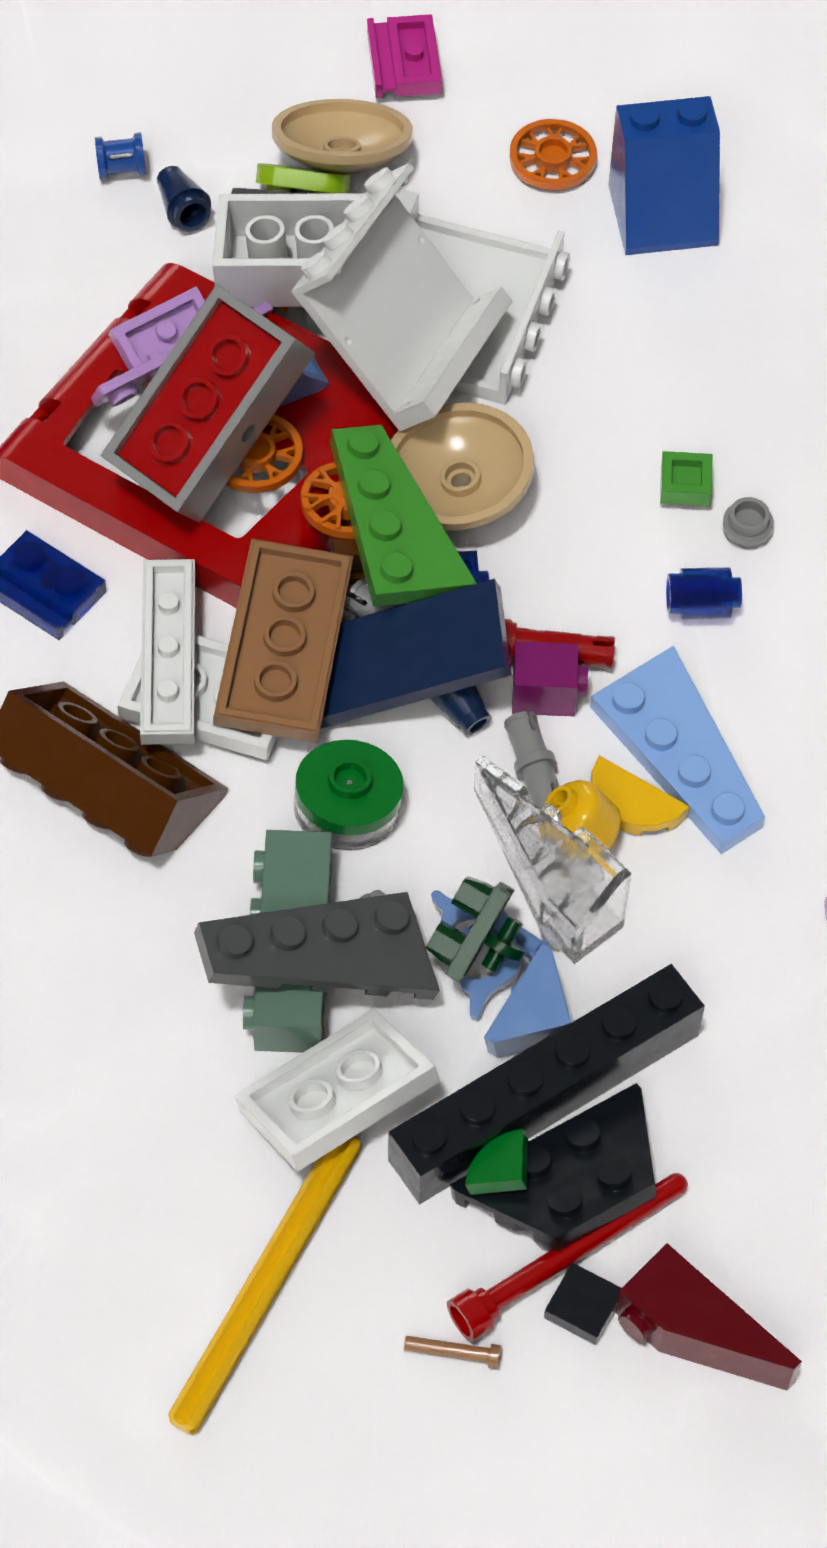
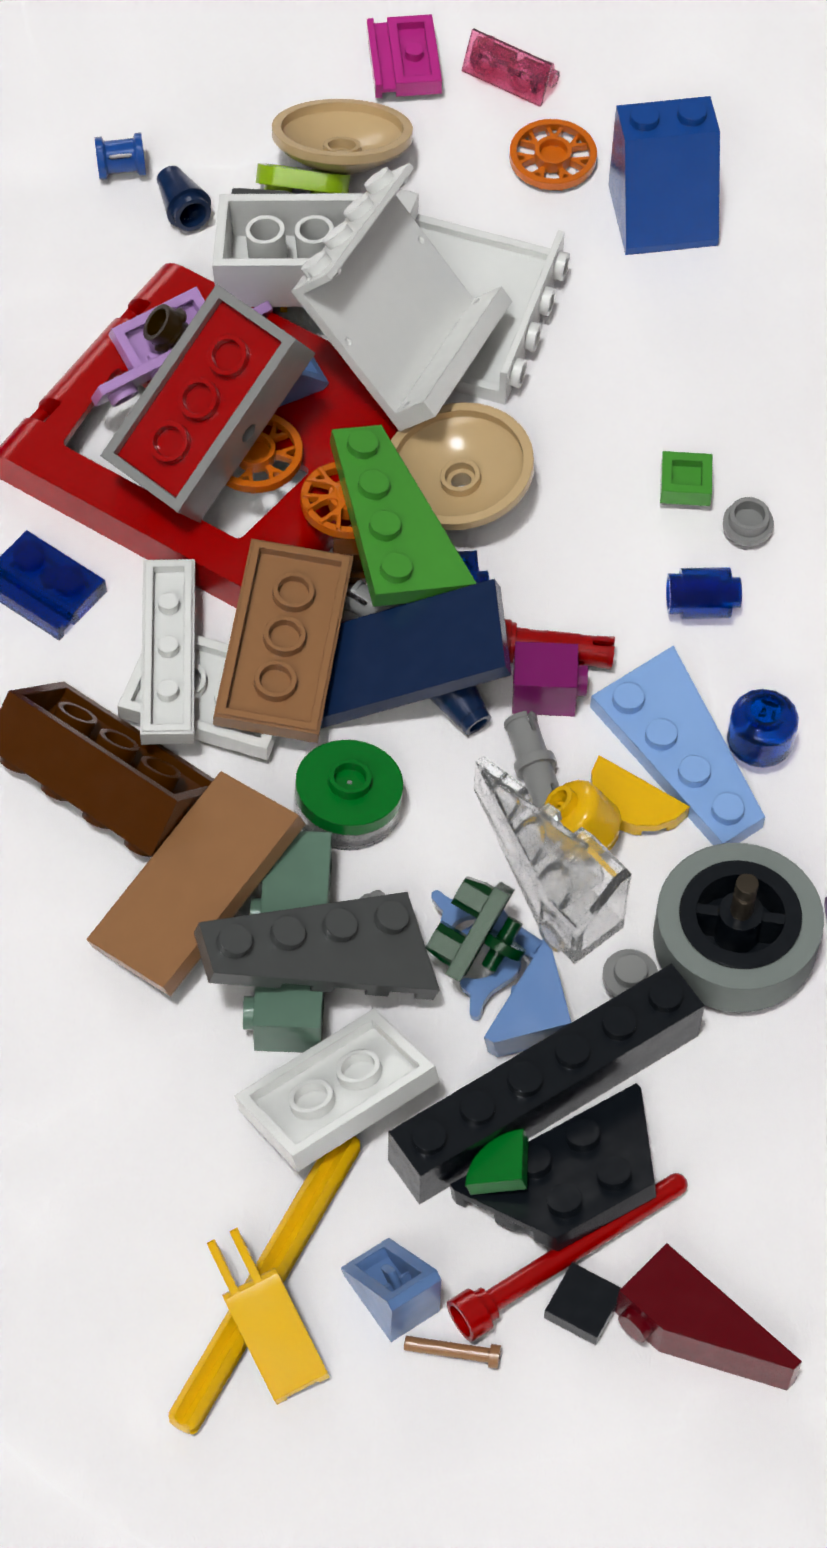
(165, 327): none -> dark brown plate
(195, 877): none -> medium nougat tile
(270, 1326): none -> yellow arm
(395, 1287): none -> medium blue slope
(509, 67): none -> clear pink hinge
(626, 969): none -> light grey plate
(739, 926): none -> wheel
(762, 728): none -> clear blue head

